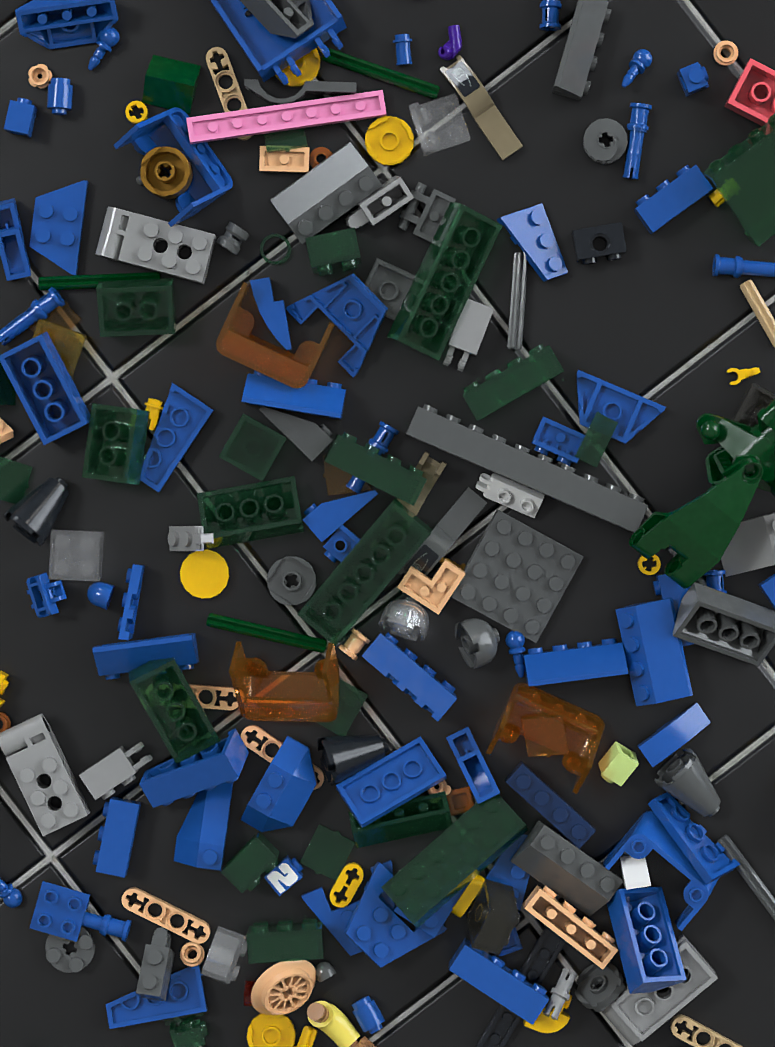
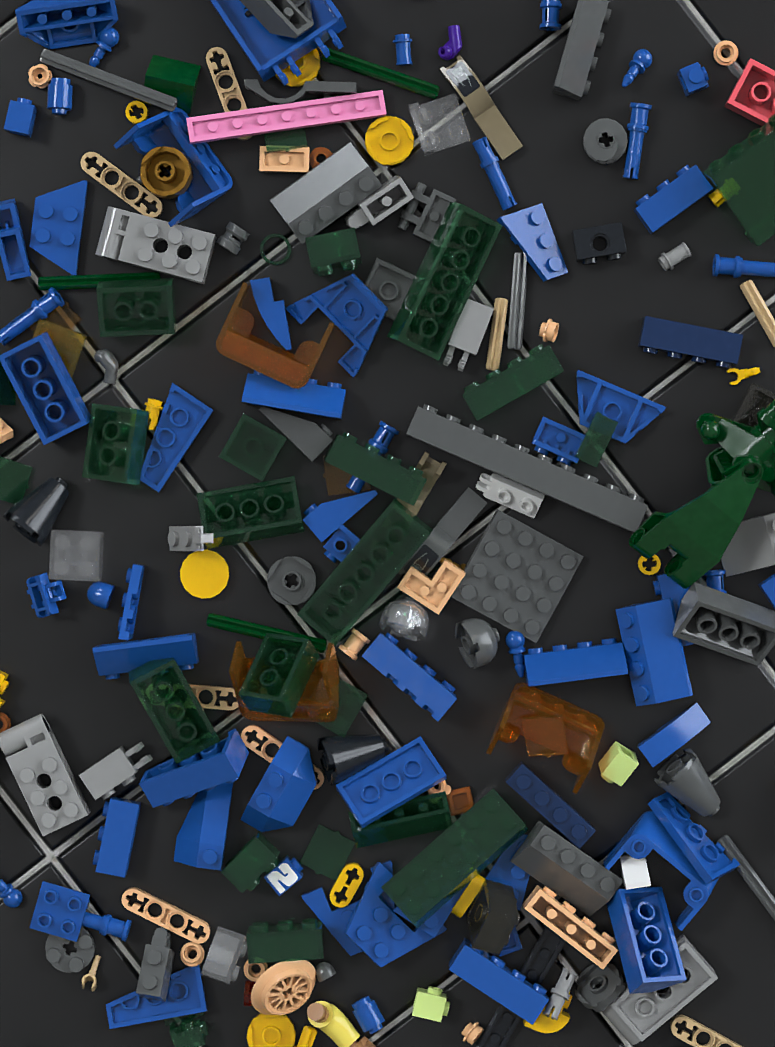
(91, 975): none -> tan hand
(108, 80): none -> dark grey axle
(110, 364): none -> dark grey arm
(122, 184): none -> tan beam
(252, 975): none -> light nougat plate
(279, 675): none -> clear green brick
(430, 1004): none -> yellowish green brick
(472, 1032): none -> light nougat plate
(473, 765): blue slope -> none
(494, 173): none -> blue pin
(497, 334): none -> tan axle
(549, 330): none -> light nougat plate
(674, 256): none -> light grey pin
(690, 341): none -> dark blue brick

